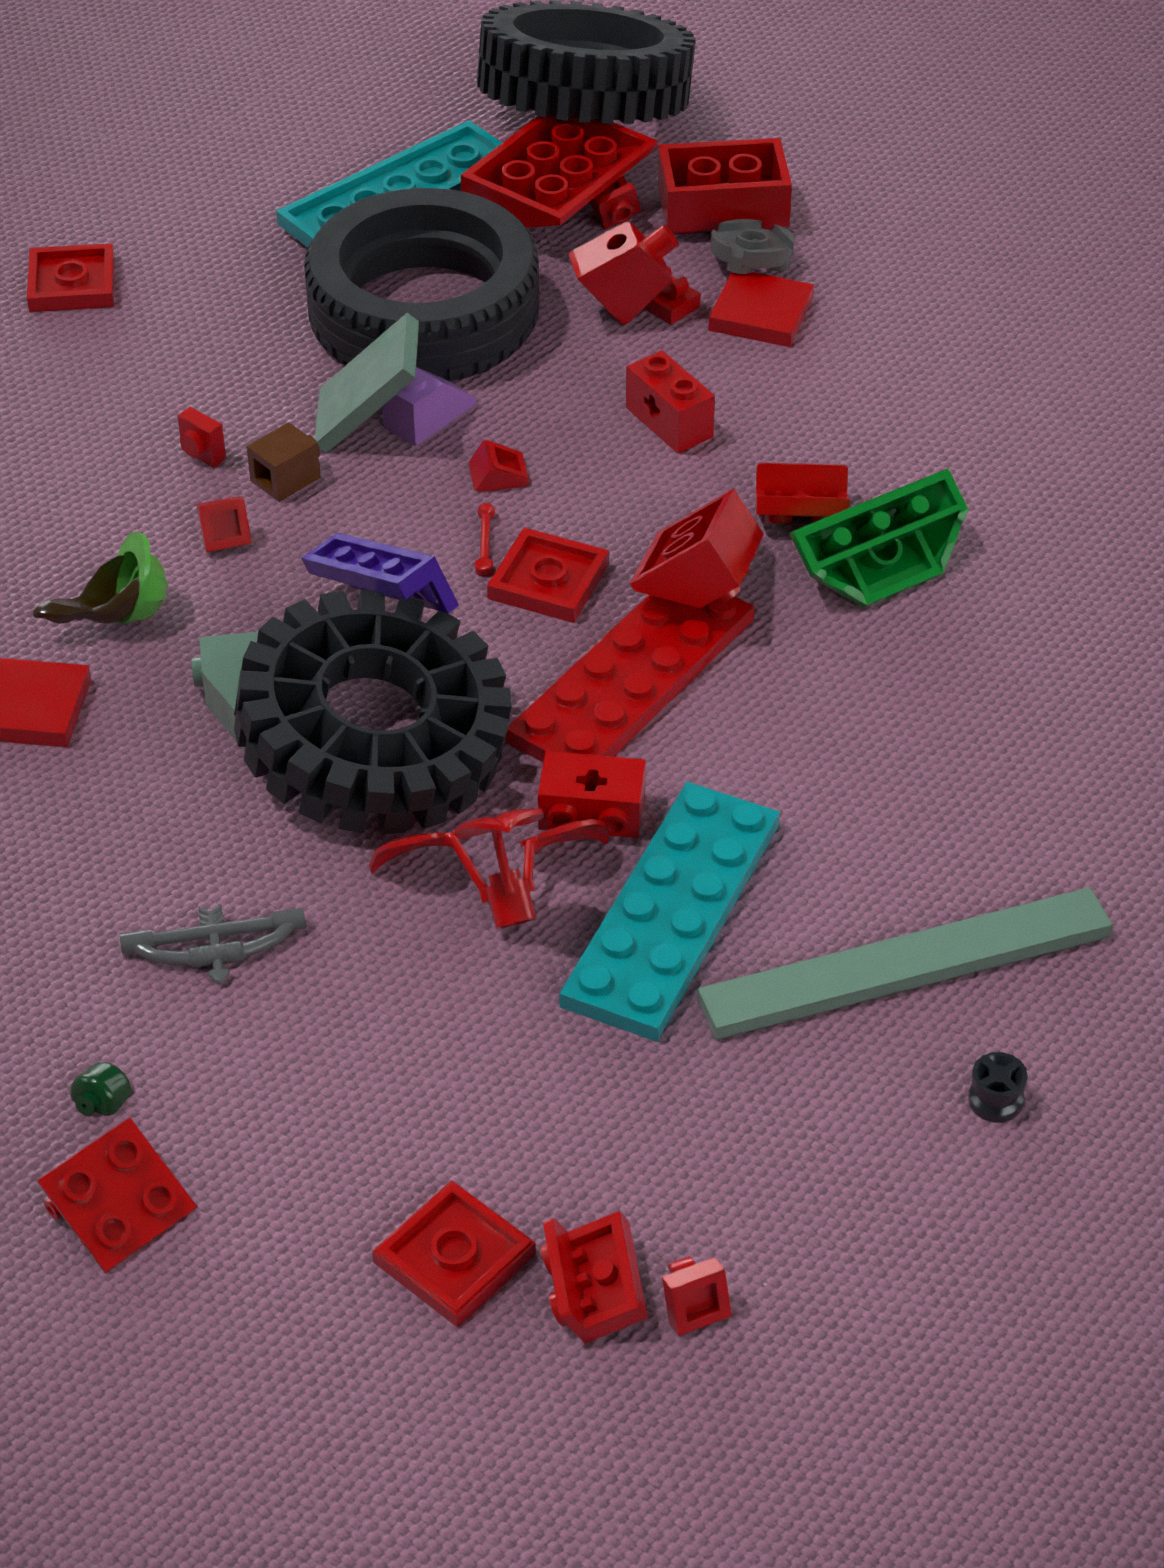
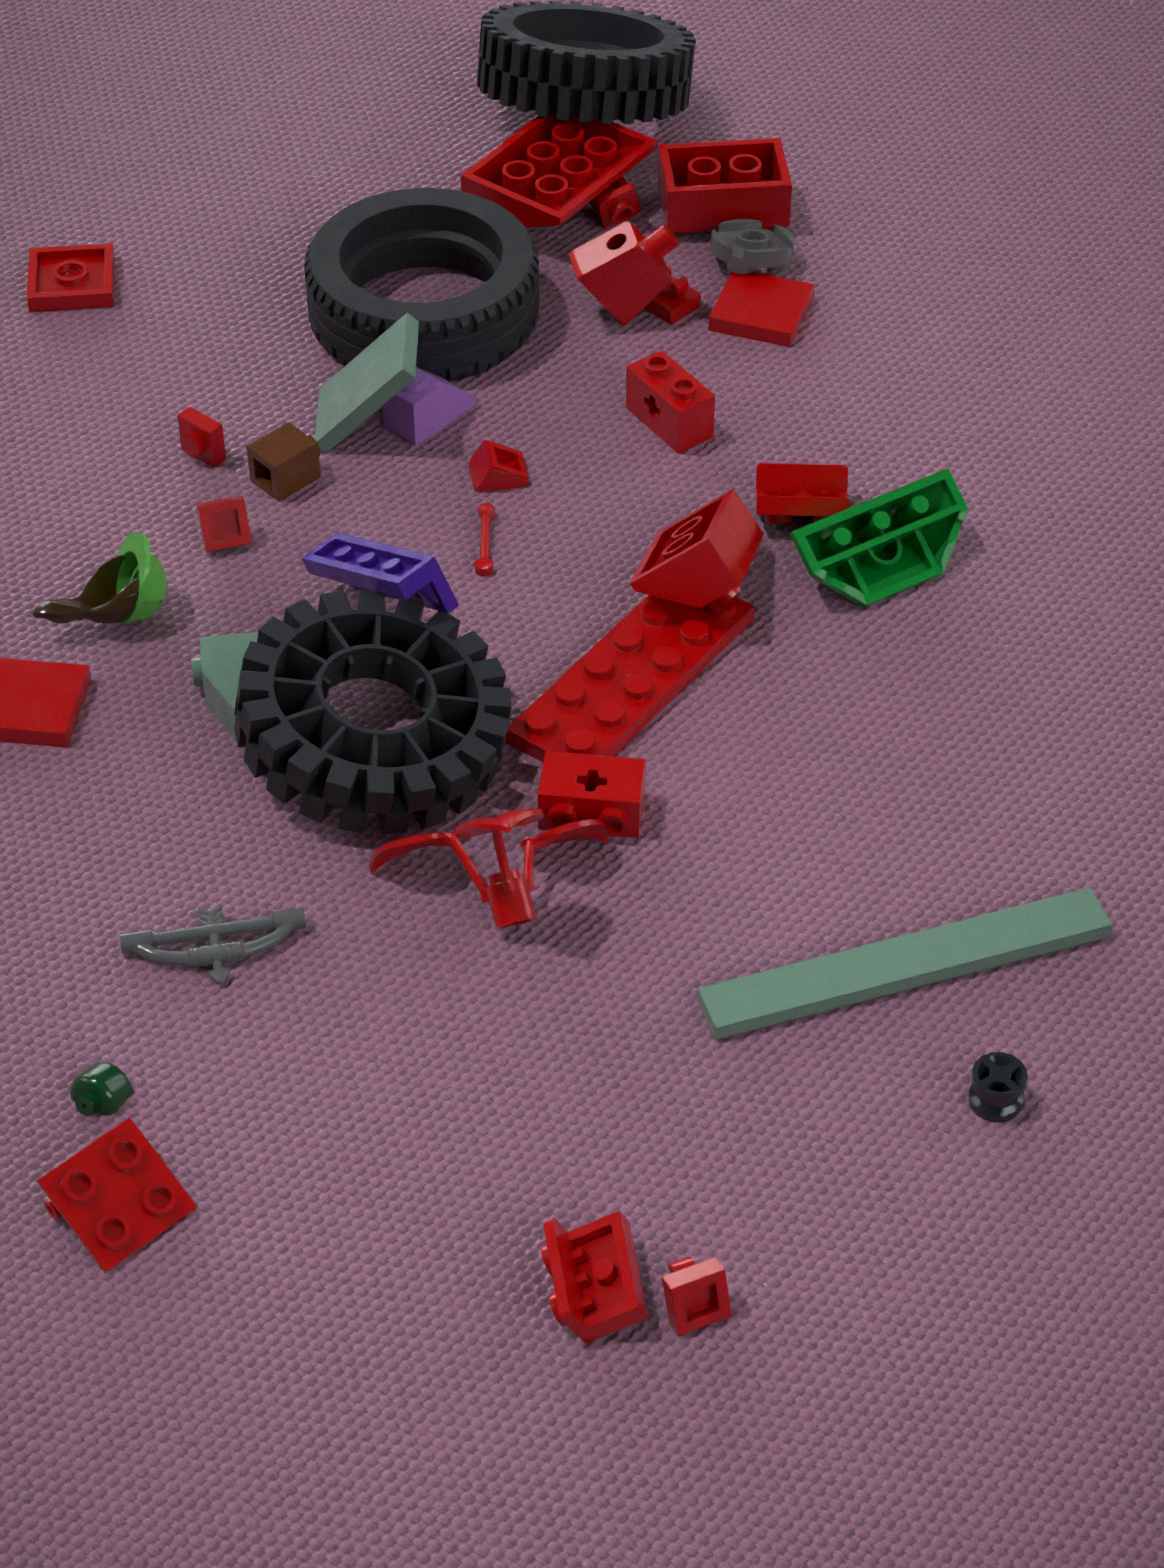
(429, 164): teal plate -> none
(454, 1253): red tile -> none
(548, 575): red tile -> none
(670, 911): teal plate -> none

